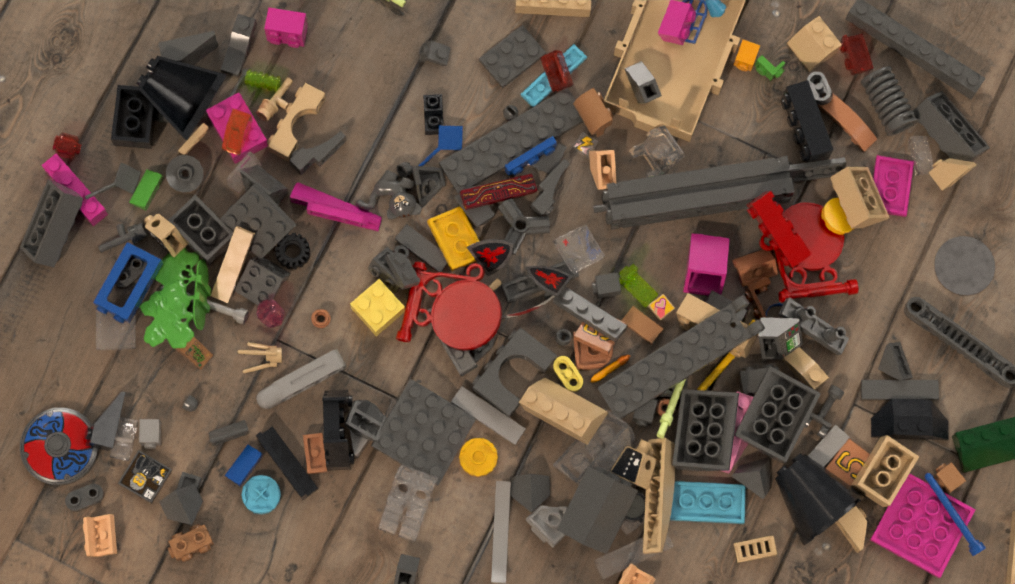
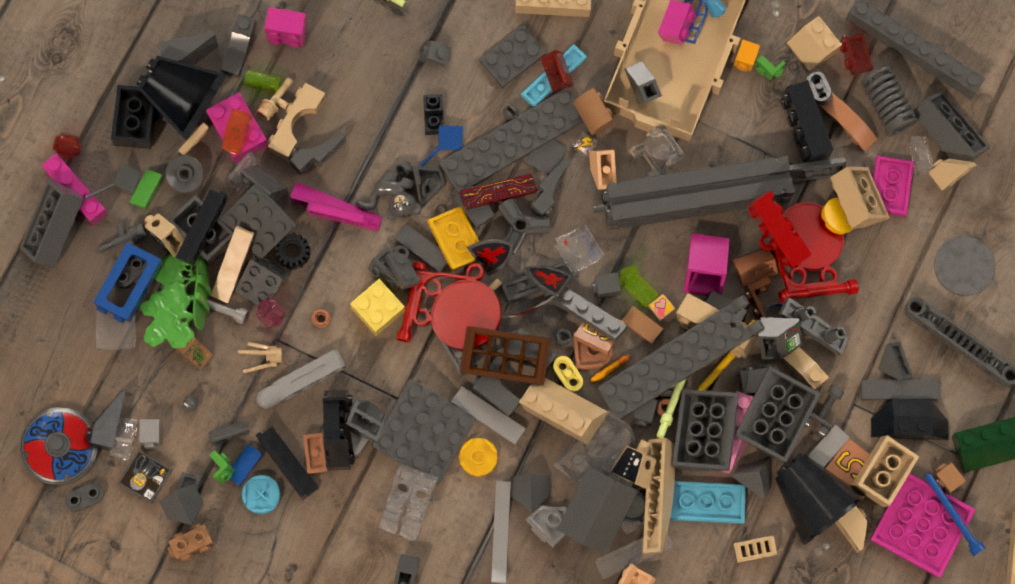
(100, 535): light nougat bracket -> none
(202, 227): none -> black fence
(226, 470): none -> bright green bracket
(531, 156): blue plate -> none
(541, 360): none -> reddish brown piece

